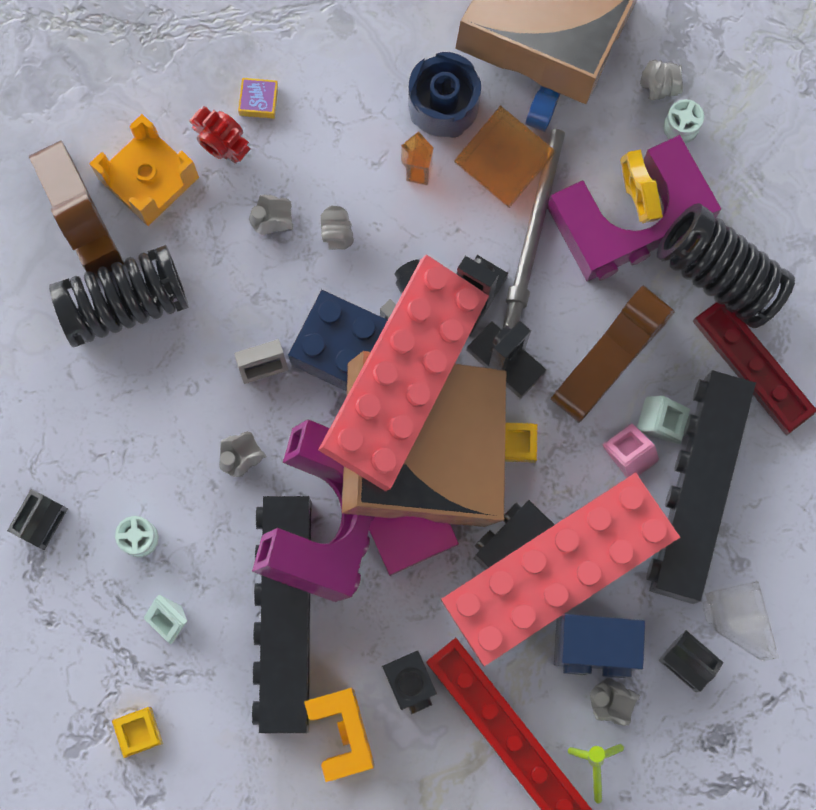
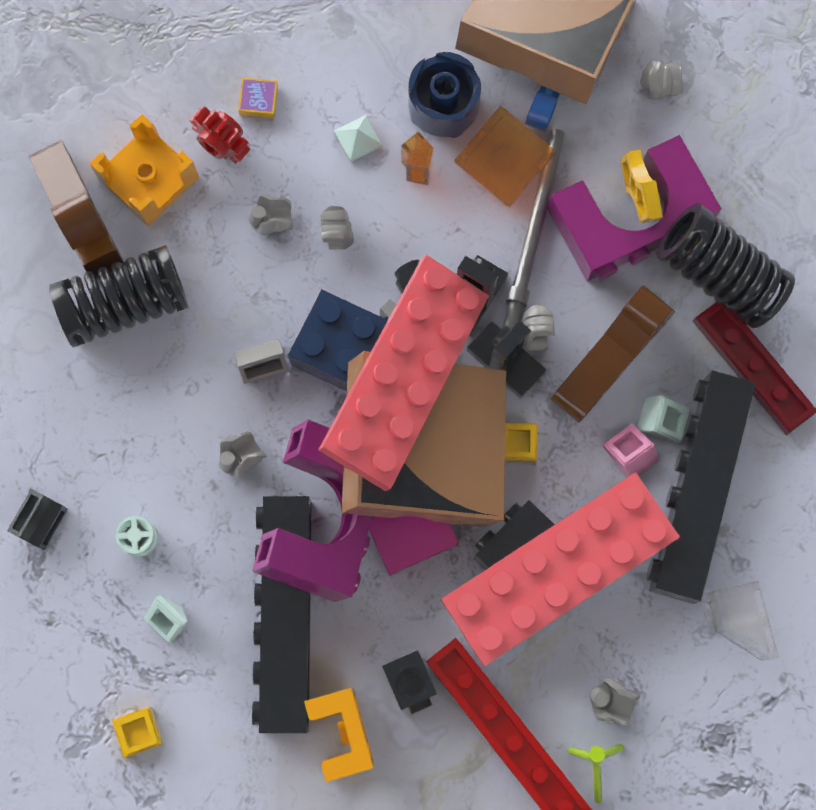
(358, 138): none -> light aqua slope
(541, 323): none -> light grey arm
(599, 643): dark blue brick -> none
(688, 114): light aqua wheel -> none
(691, 661): black piece -> none

